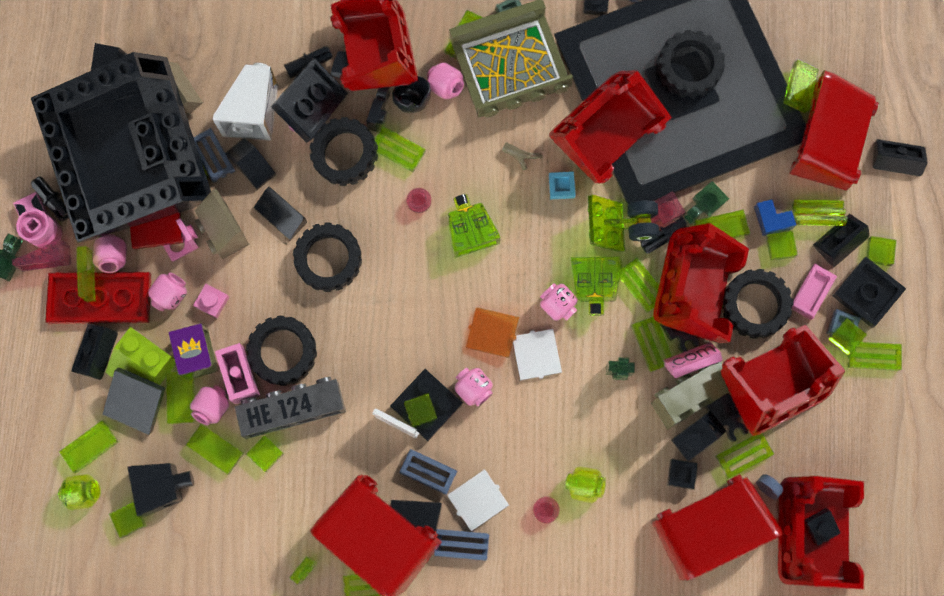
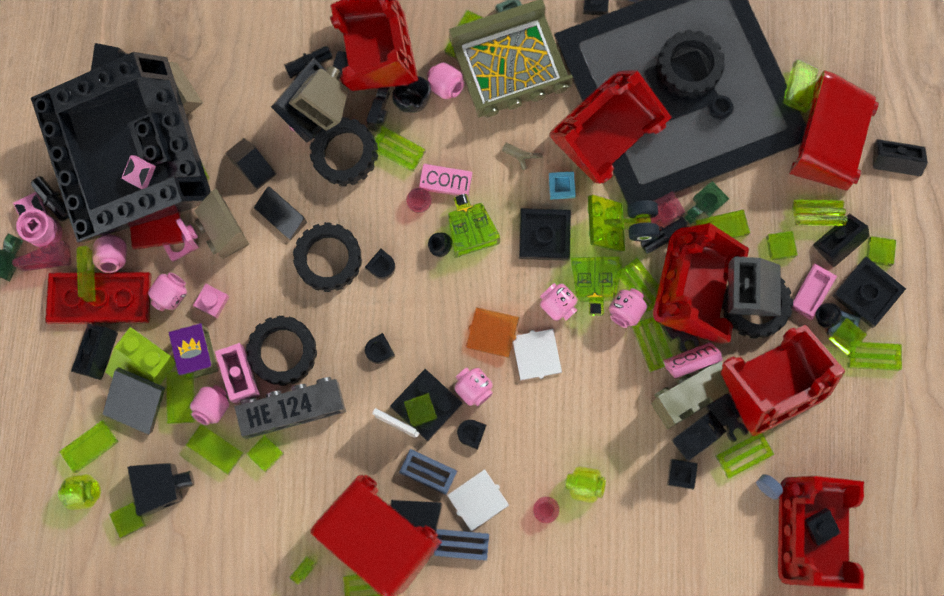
(138, 172): none -> bright pink tile
(221, 172): sand blue tile -> none
(248, 104): white slope -> none
(322, 98): none -> dark tan torso
(378, 350): none -> black tile
(381, 265): none -> black tile
(440, 244): none -> black plate
(445, 180): none -> bright pink tile
(471, 433): none -> black tile
(545, 234): none -> black tile
(620, 369): clear green plate -> none
(627, 307): none -> bright pink head
(716, 529): red windscreen -> none
(720, 107): none -> black plate
(754, 287): none -> dark grey slope
(770, 221): blue piece -> none
(828, 315): none -> black plate

